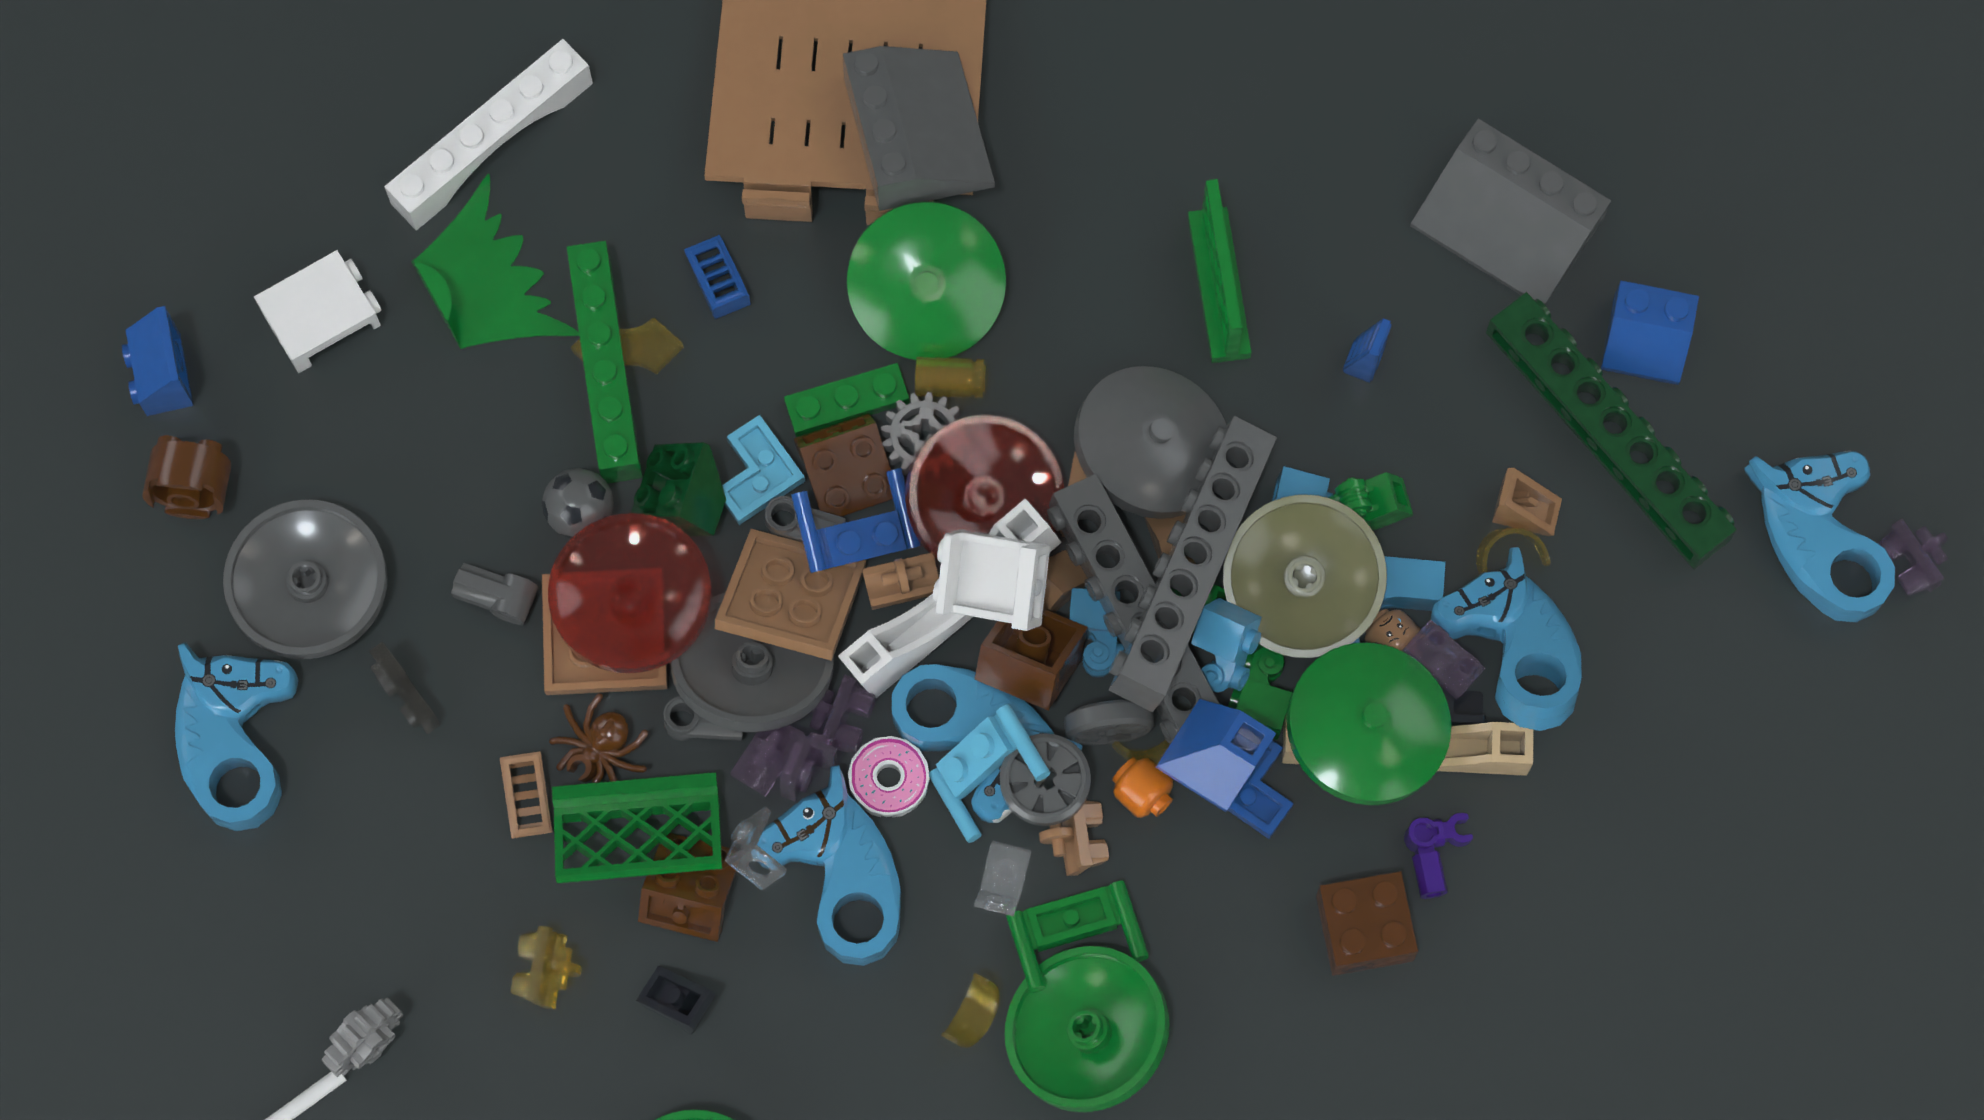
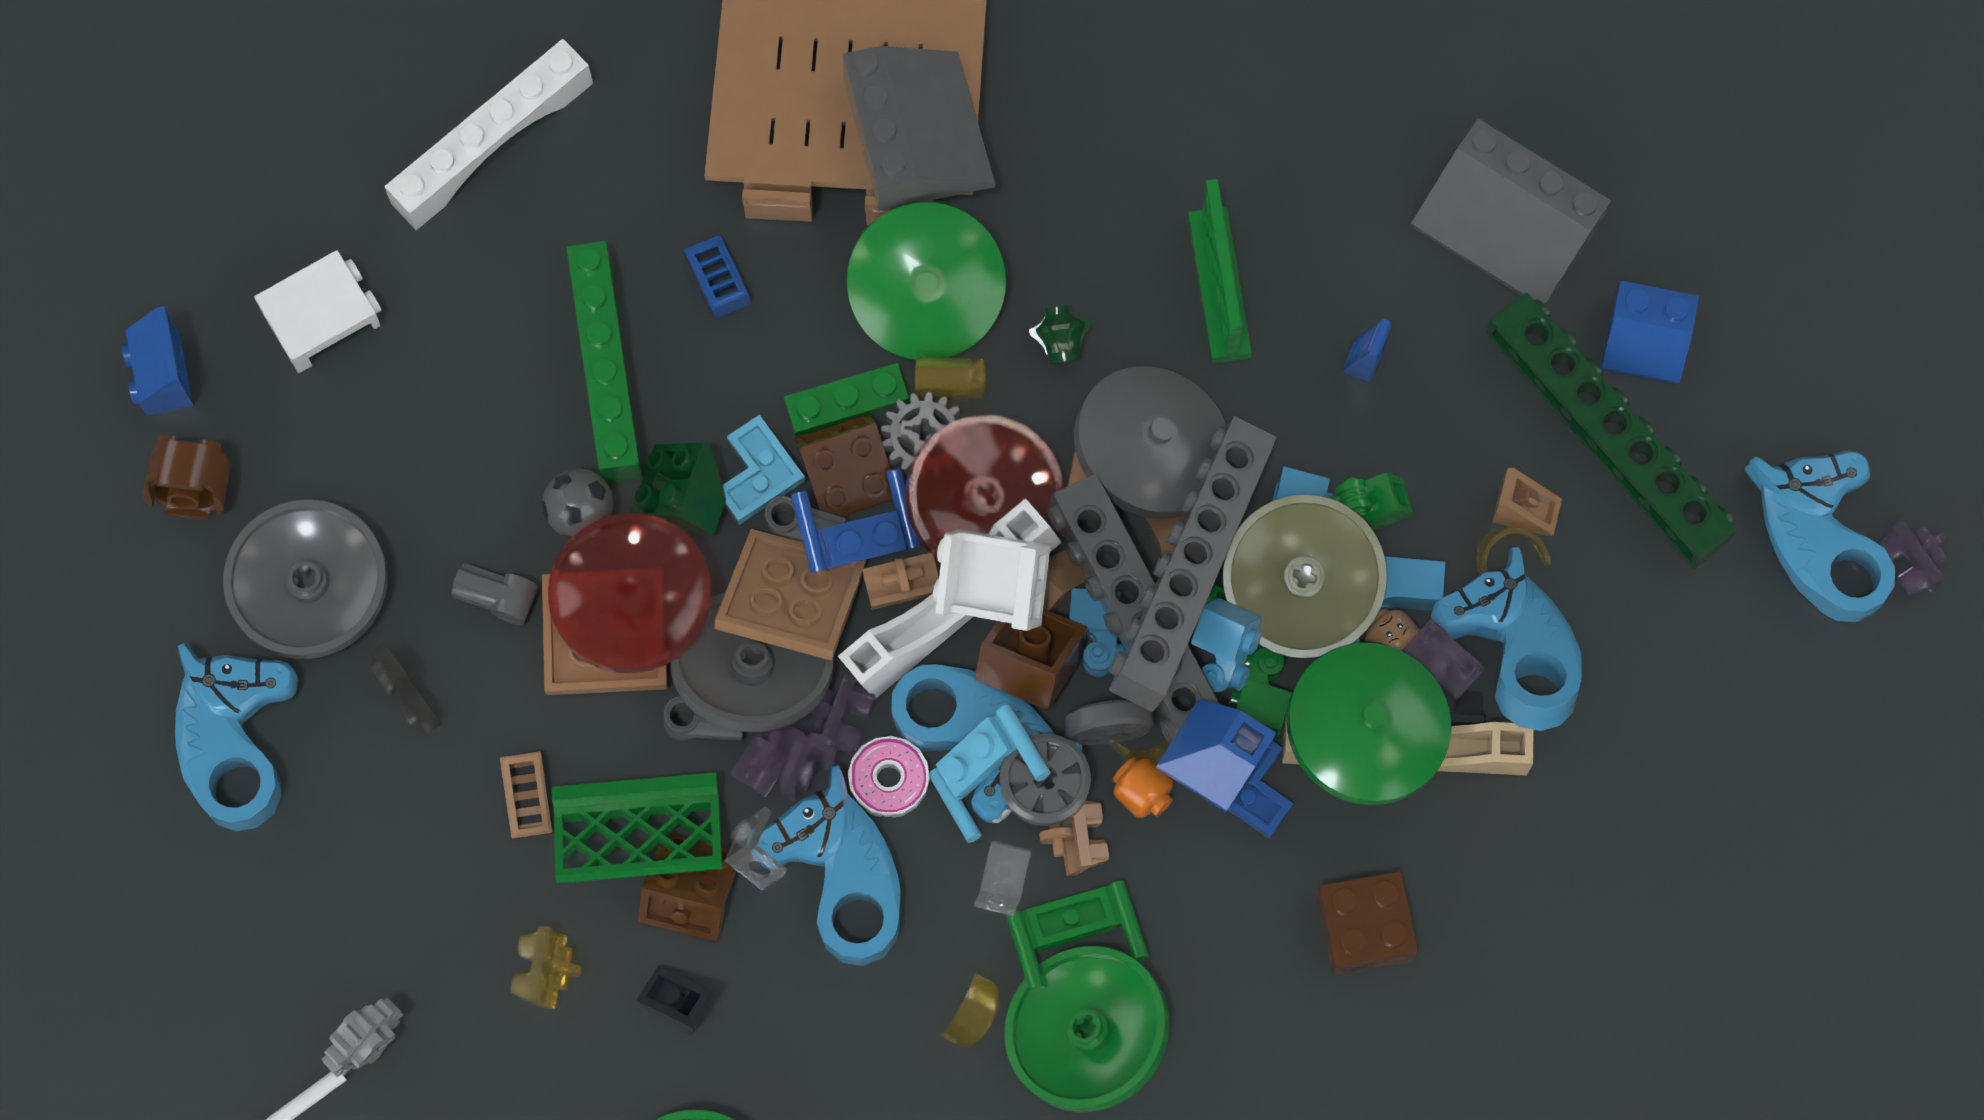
(477, 285): green piece -> none
(598, 744): reddish brown animal -> none
(645, 346): clear yellow tile -> none
(1061, 334): none -> dark green rock
(1422, 838): dark purple bar -> none

